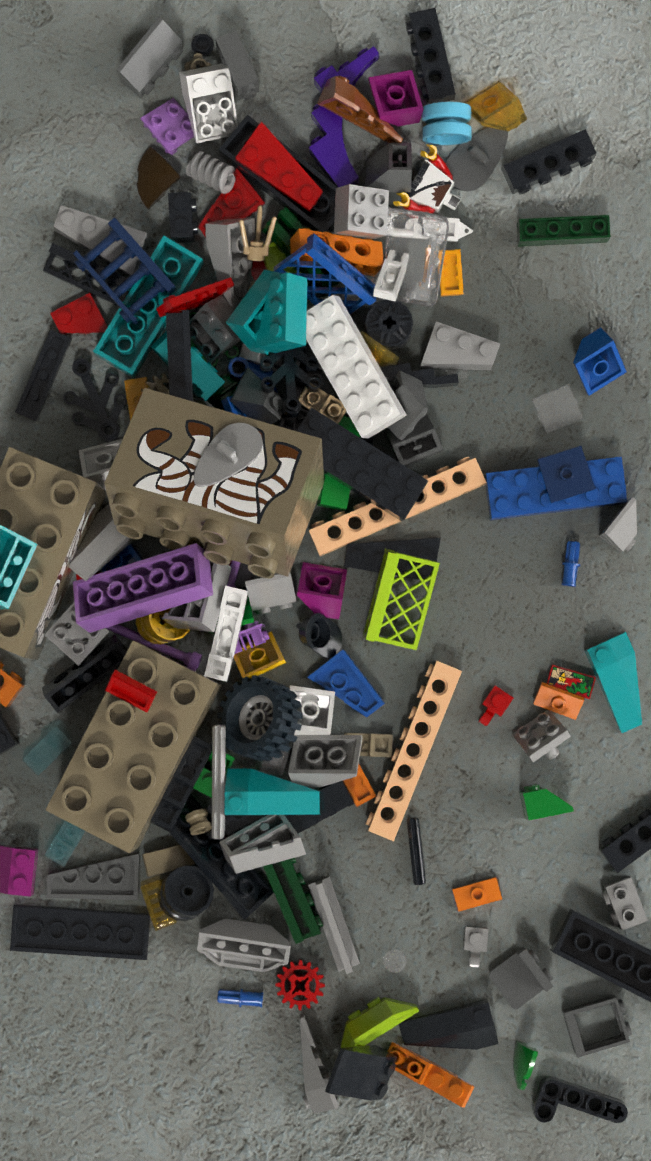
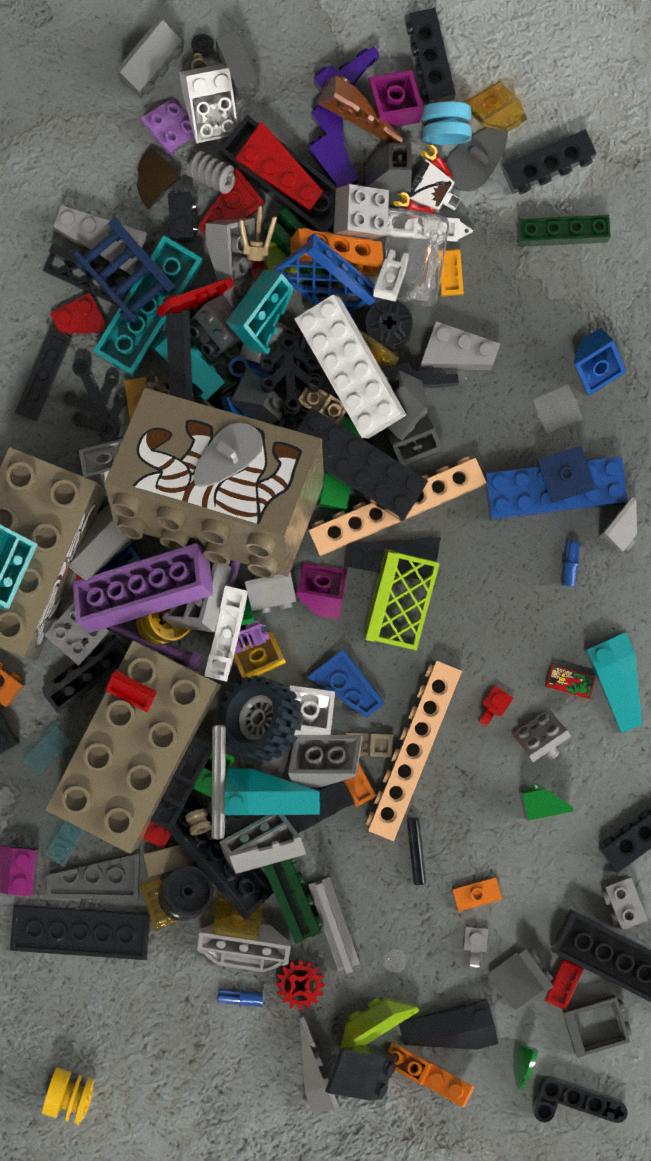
(68, 1096): none -> yellow wheel
(157, 836): none -> red plate
(230, 922): none -> clear yellow plate
(284, 314): teal wedge -> none
(320, 635): black piece -> none
(558, 700): orange plate -> none
(564, 984): none -> red plate

